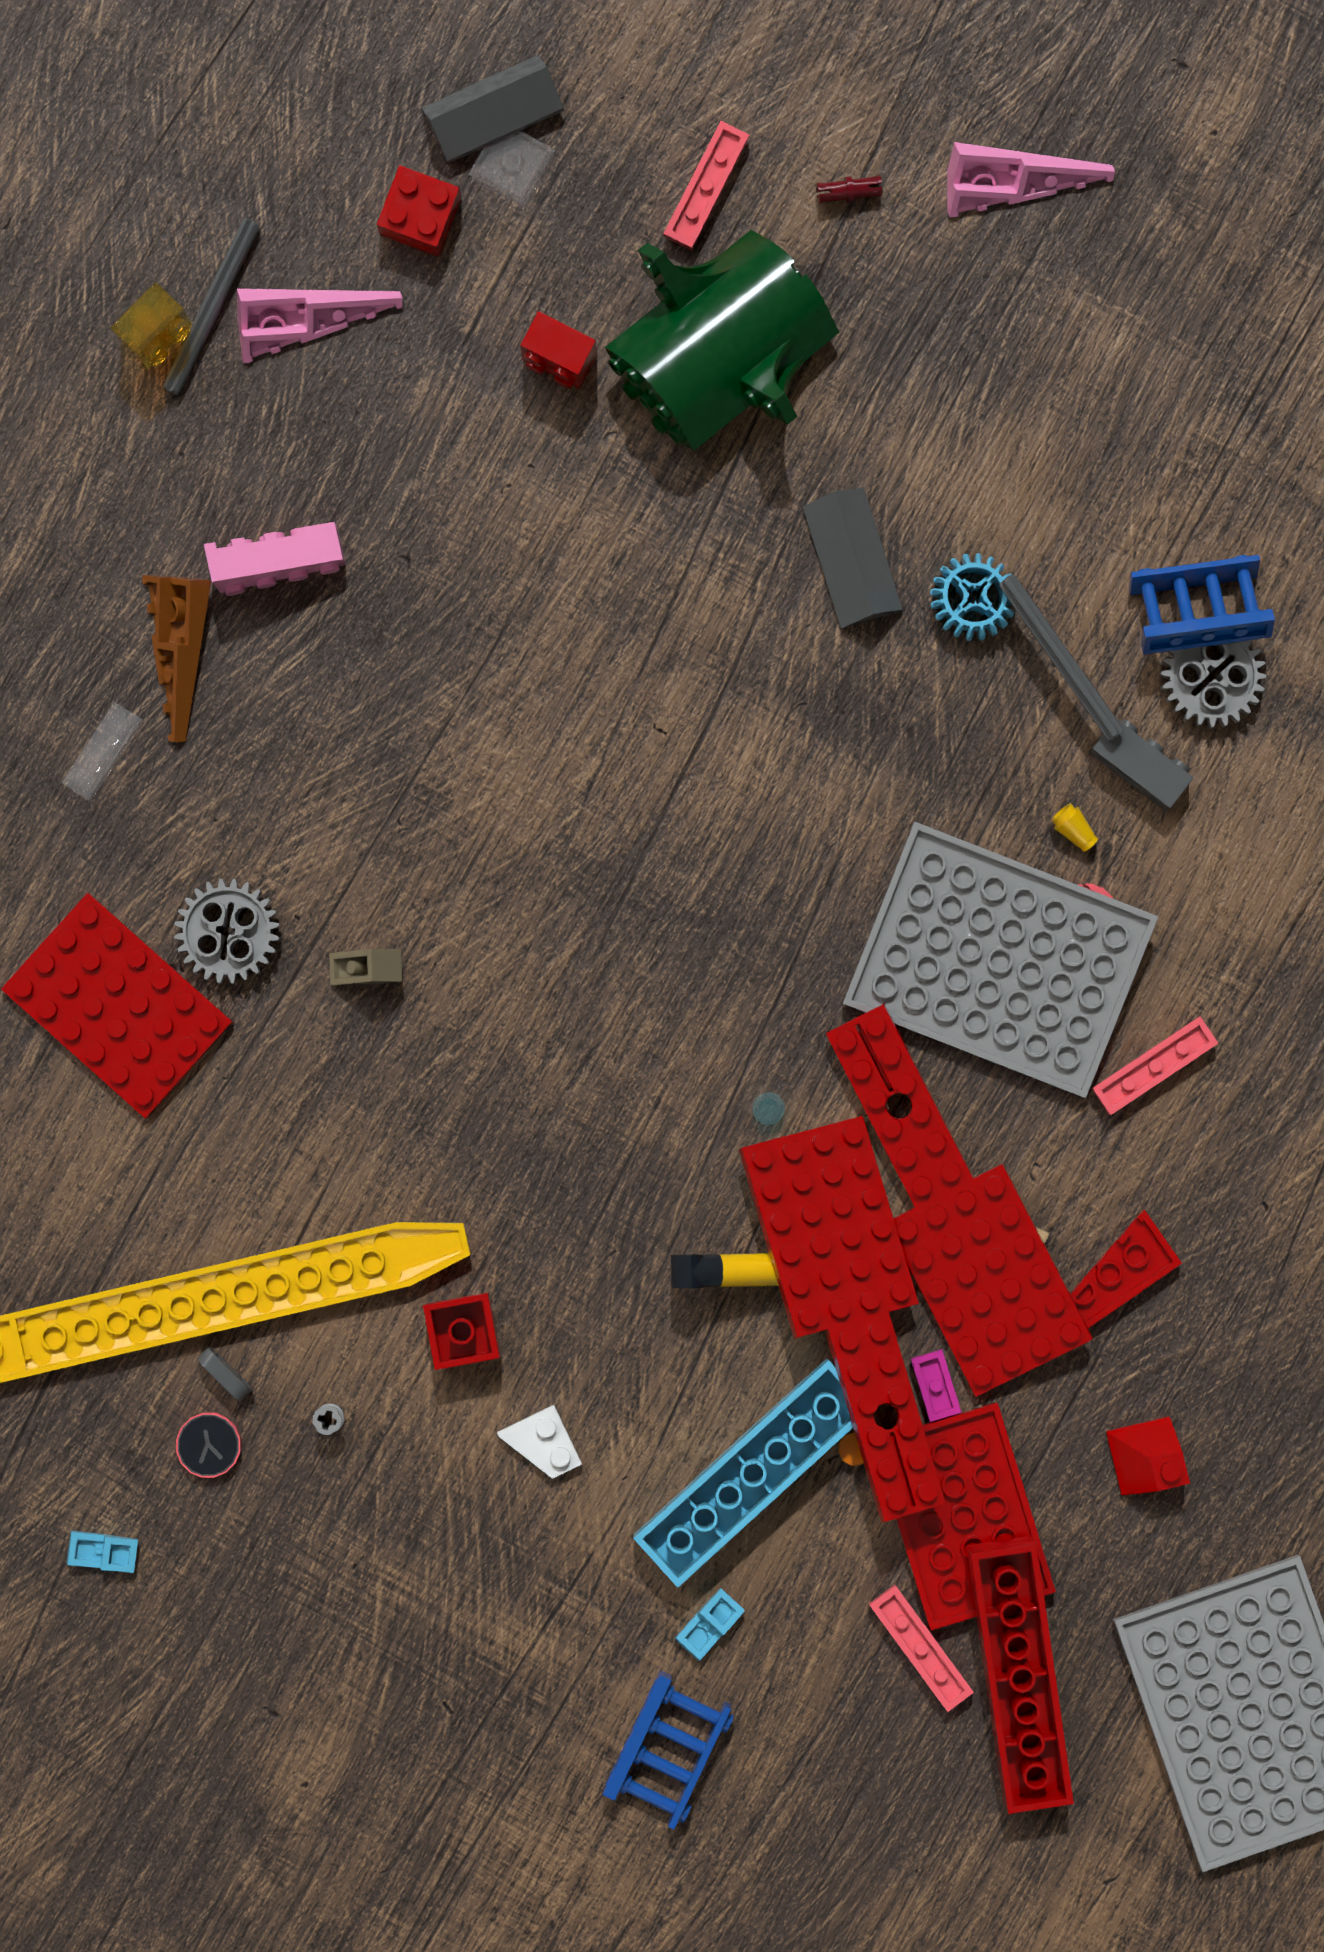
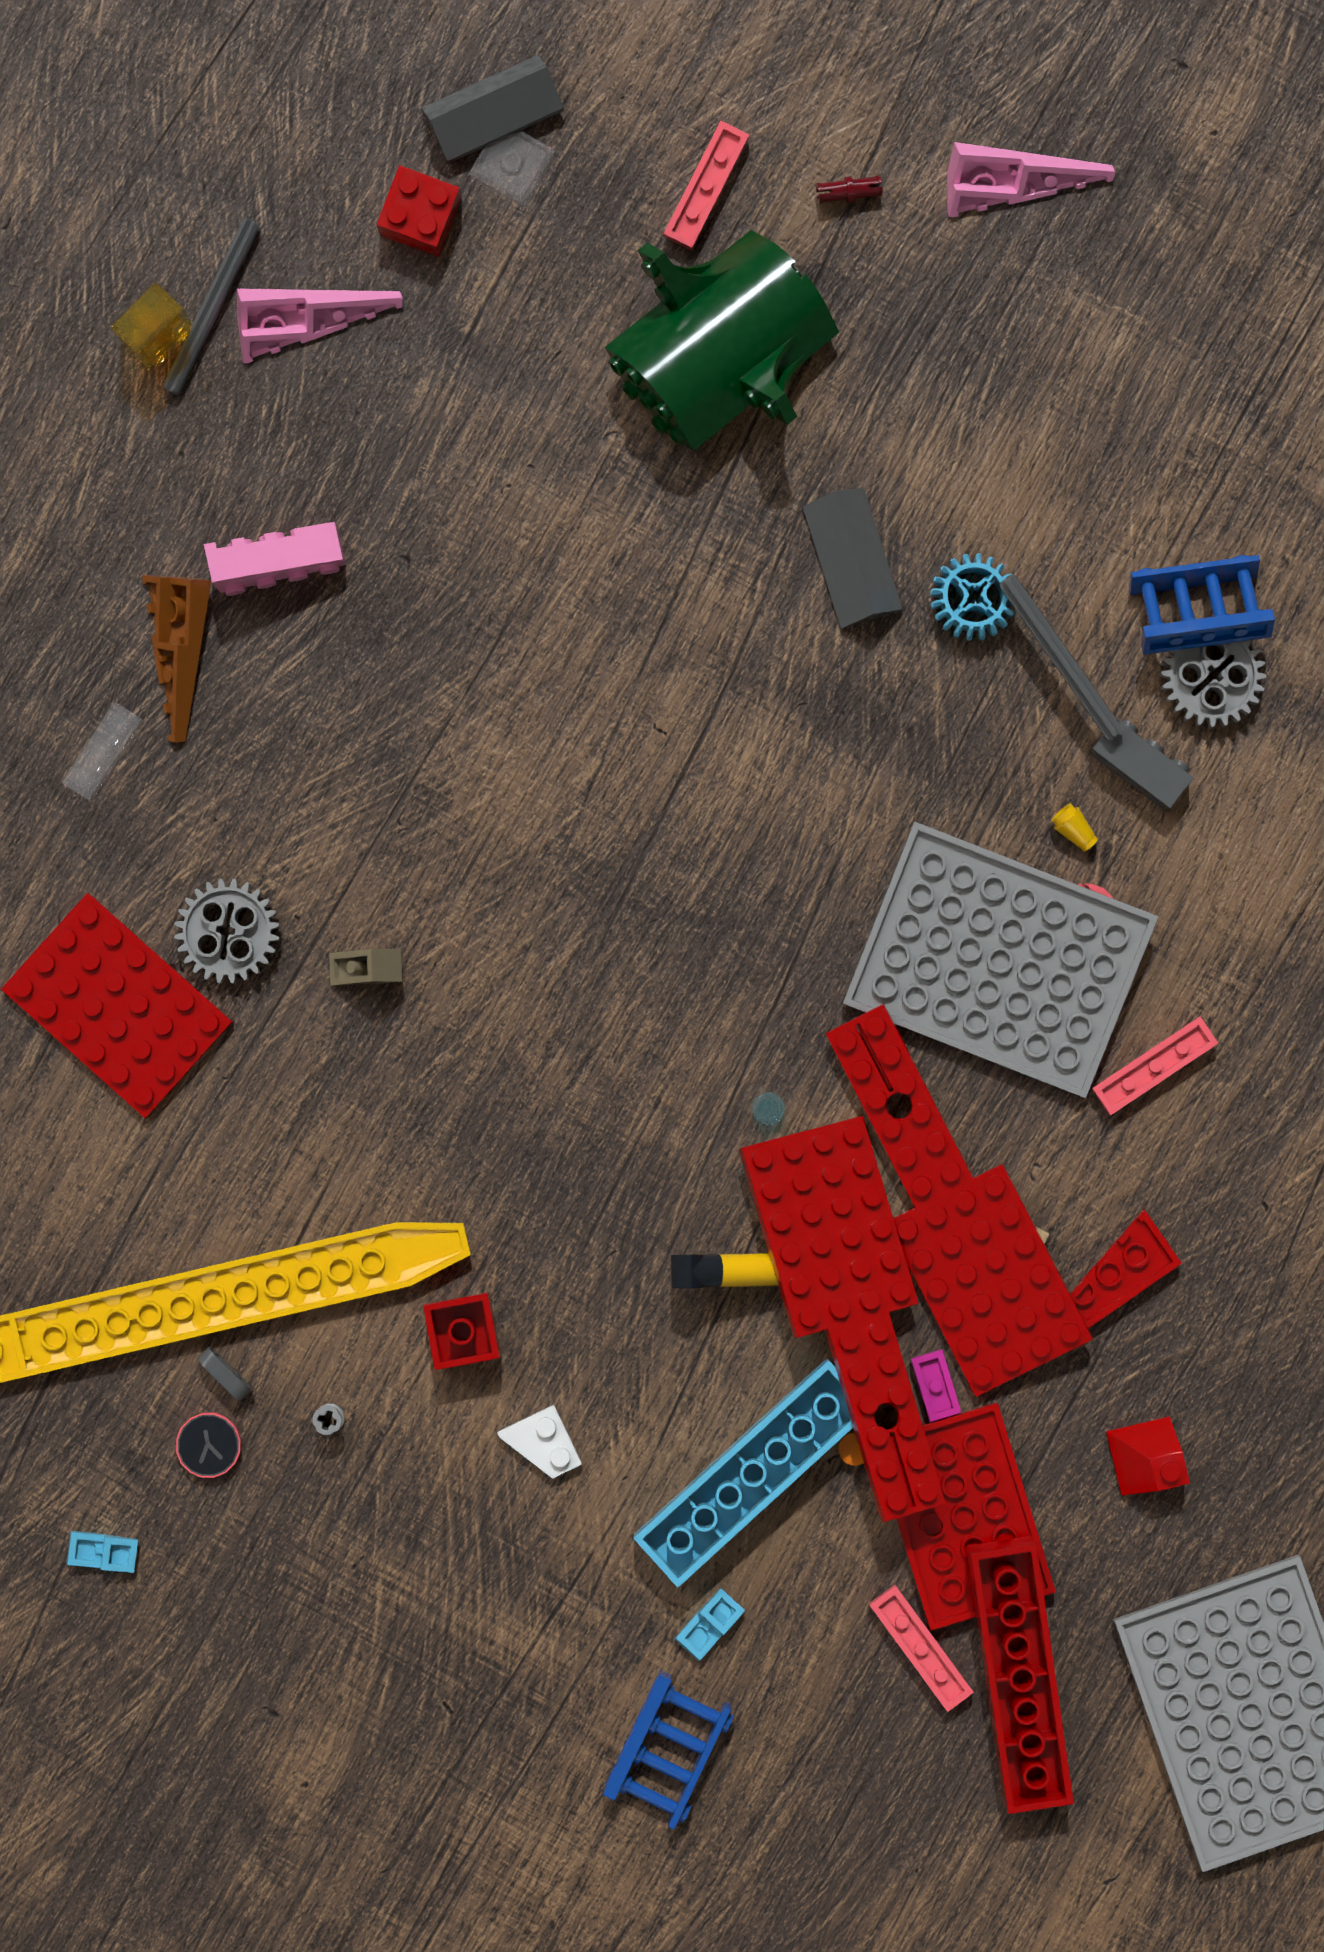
(558, 351): red brick -> none

